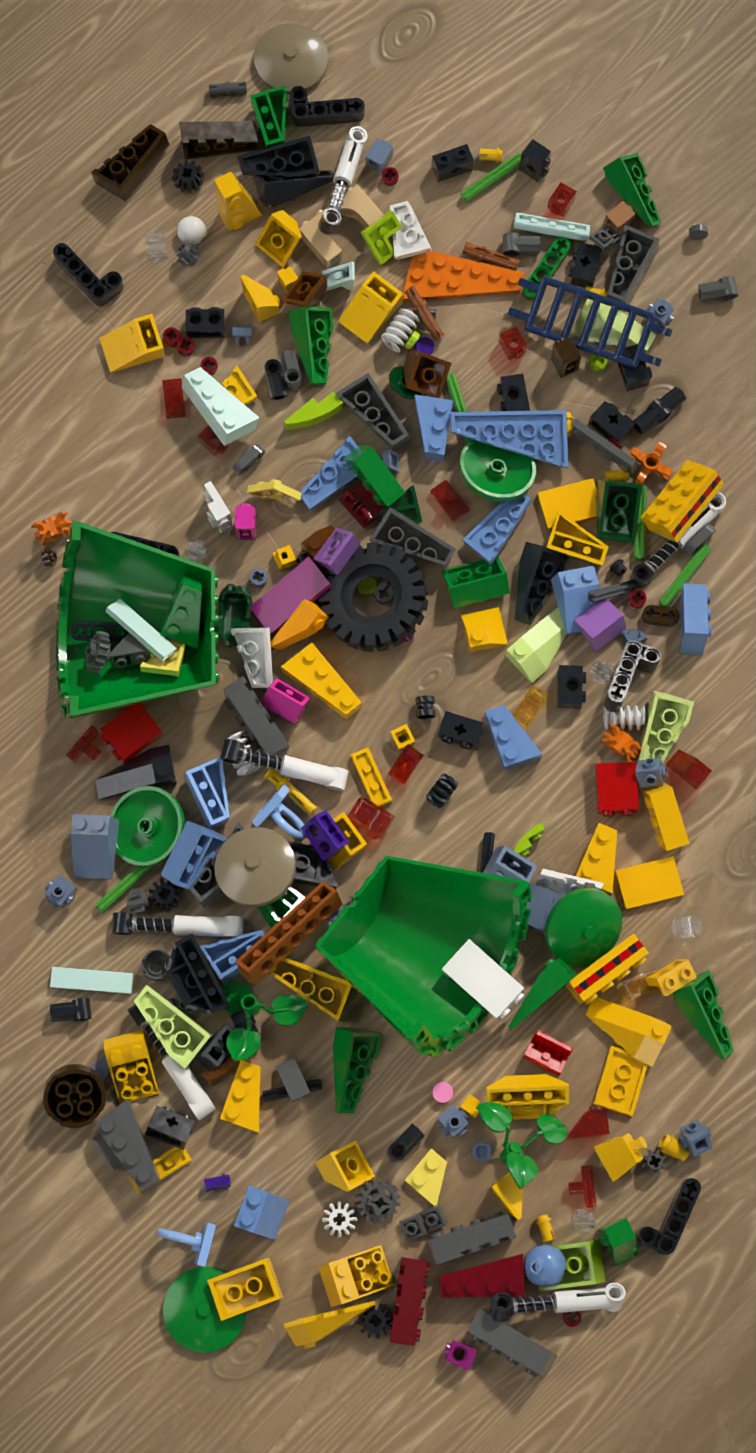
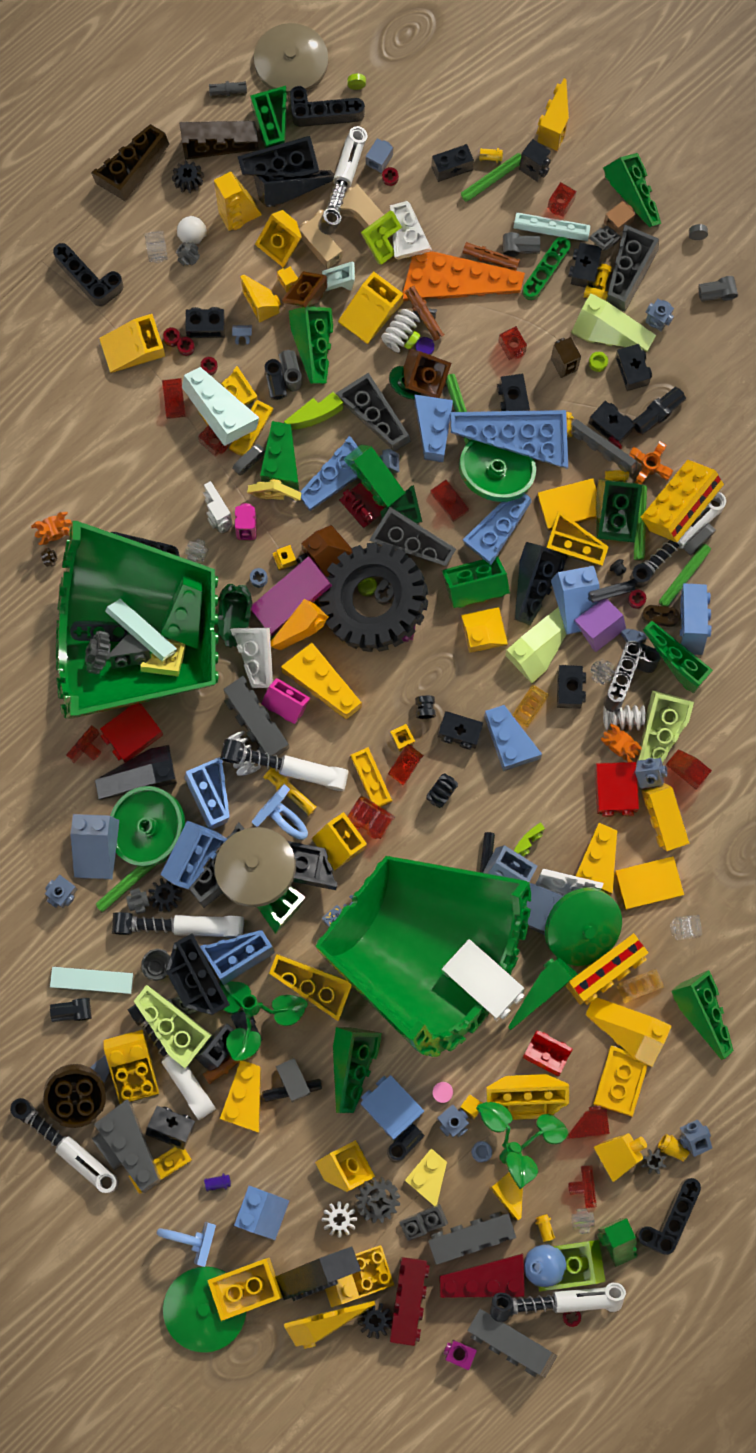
(65, 1147): none -> piece
(246, 442): none -> yellow tile
(279, 456): none -> green wedge
(289, 933): dark orange brick -> none
(317, 1274): none -> black wedge
(324, 835): dark purple brick -> none
(337, 550): medium lavender slope -> none
(356, 81): none -> lime tile
(391, 1107): none -> medium blue slope
(554, 124): none -> yellow slope
(597, 299): dark blue bar -> none
(602, 277): none -> yellow pin
(672, 976): yellow bracket -> none
(684, 665): none -> green wedge

